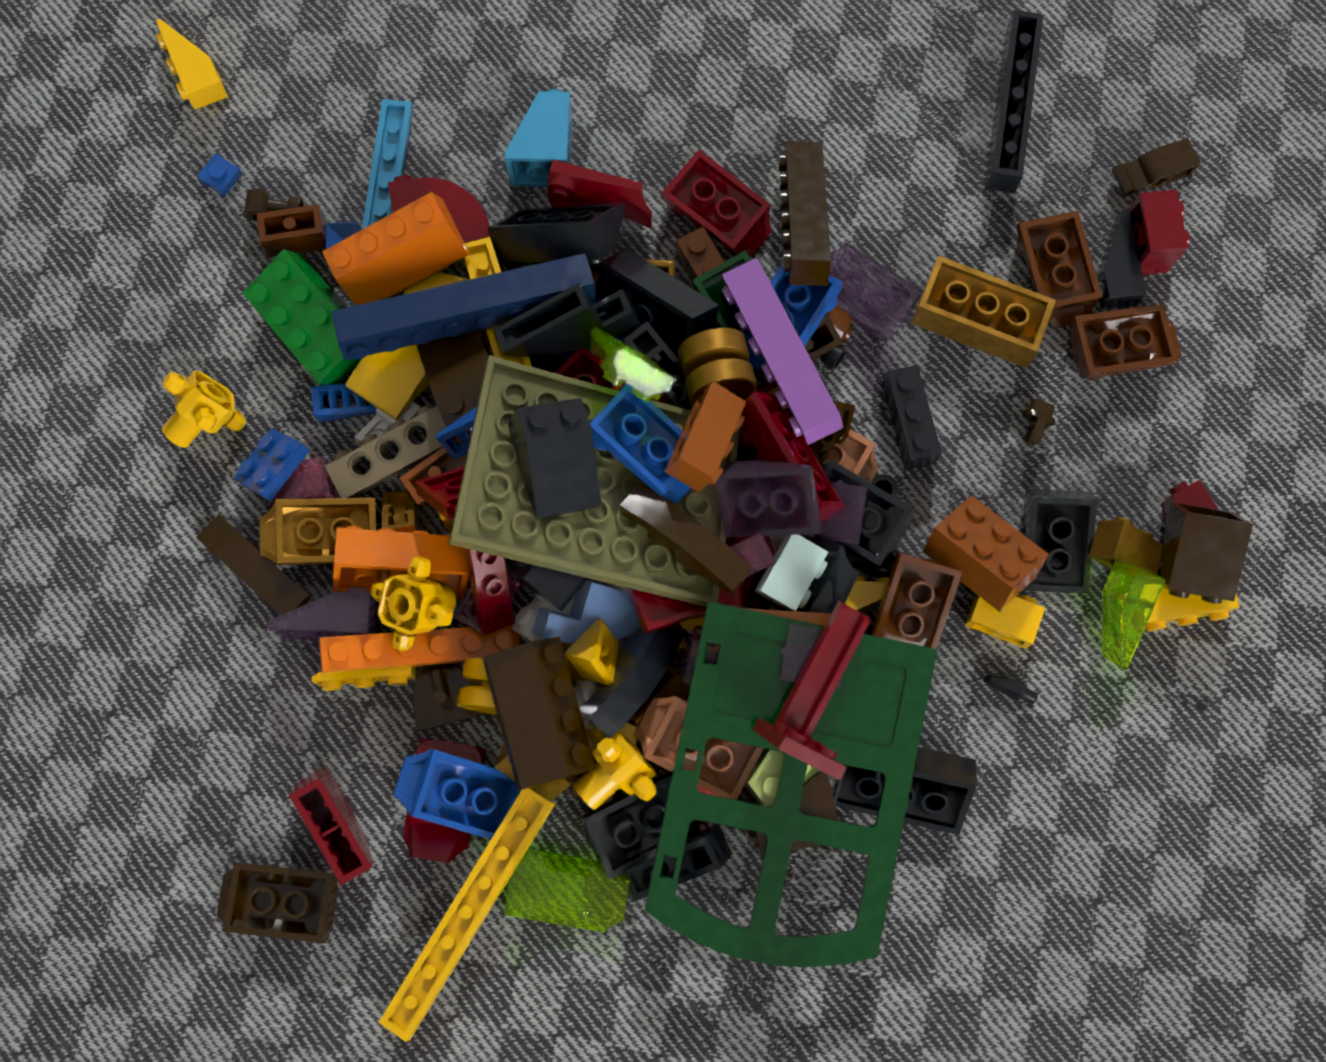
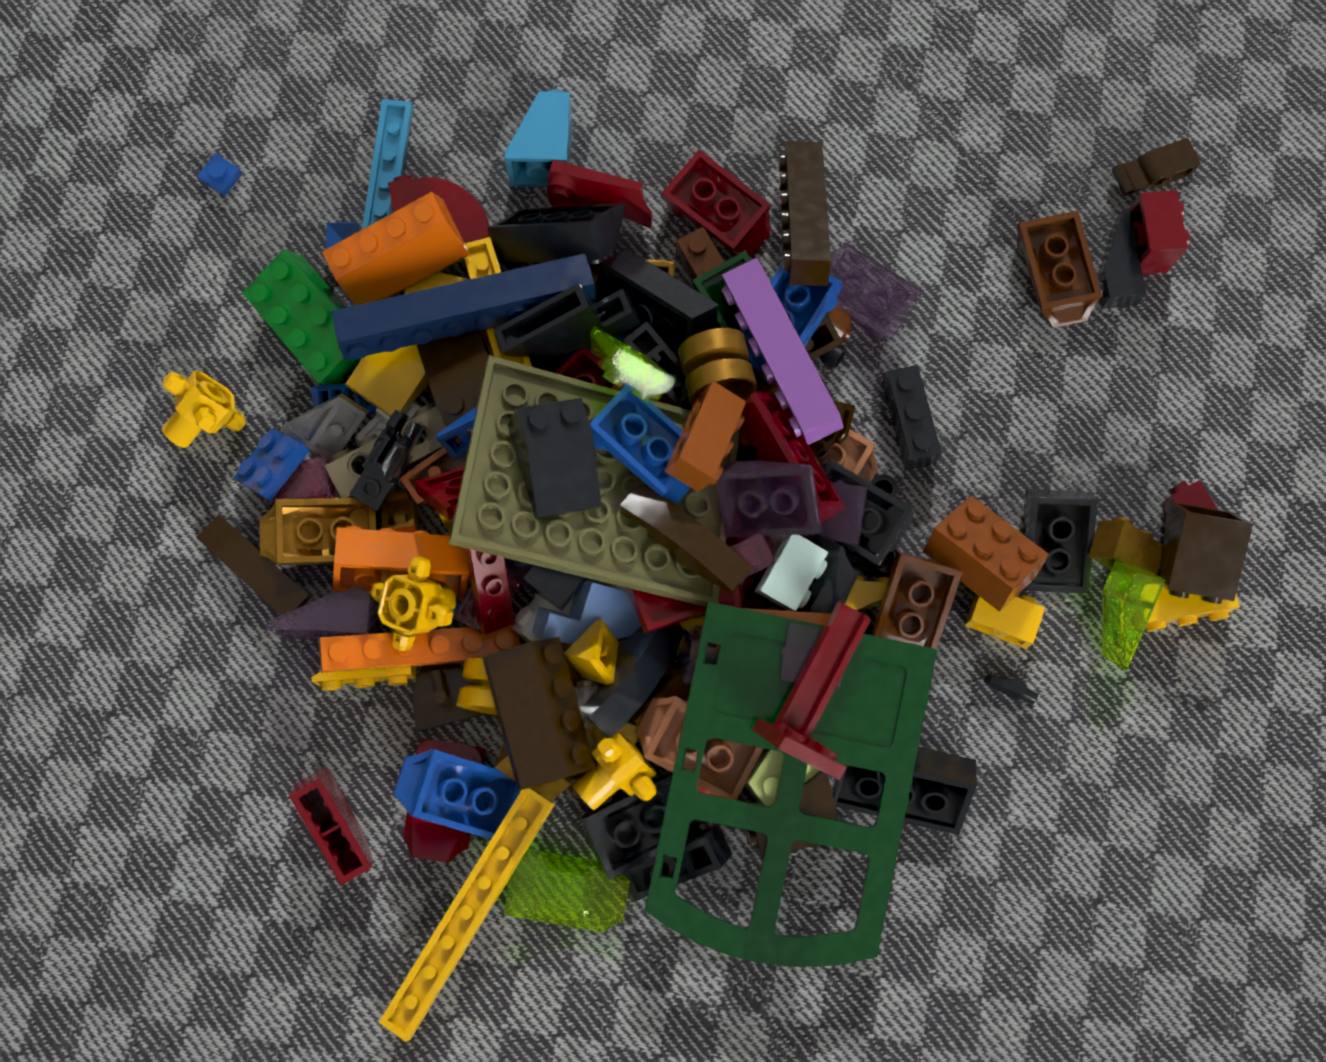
(195, 69): yellow slope -> none
(258, 202): dark brown leg -> none
(278, 902): dark brown slope -> none
(292, 229): reddish brown brick -> none
(327, 426): none -> flat silver wing
(387, 461): none -> black plate
(983, 312): pearl gold slope -> none
(1014, 102): black brick -> none
(1039, 415): dark brown piece -> none
(1123, 341): reddish brown slope -> none

